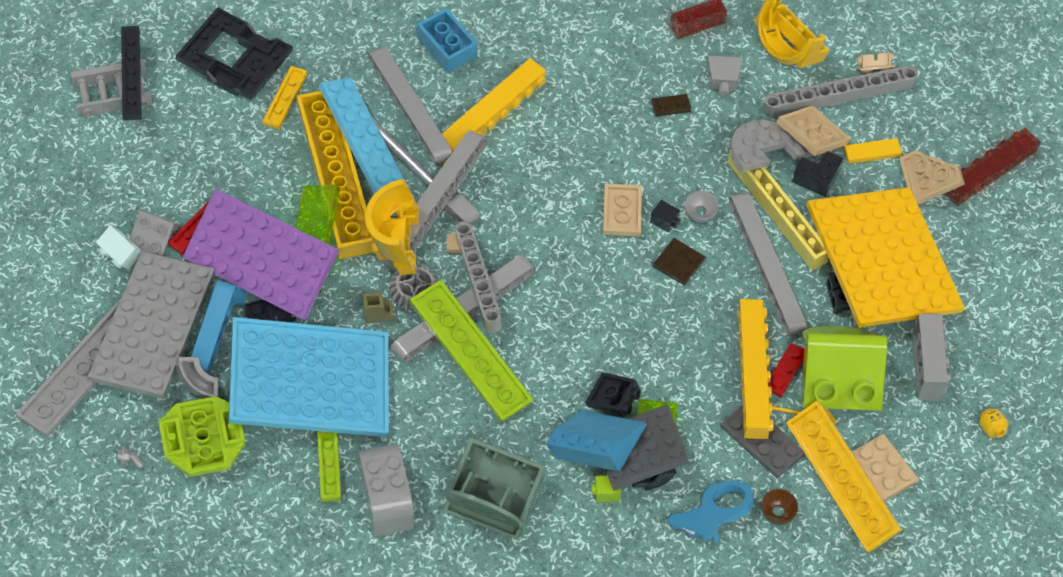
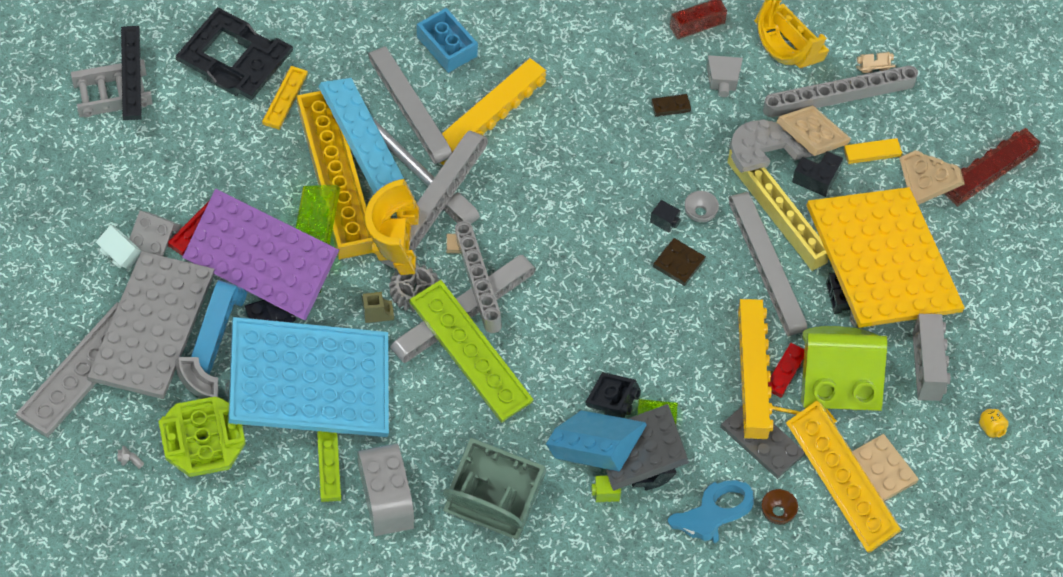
(622, 210): tan plate -> none

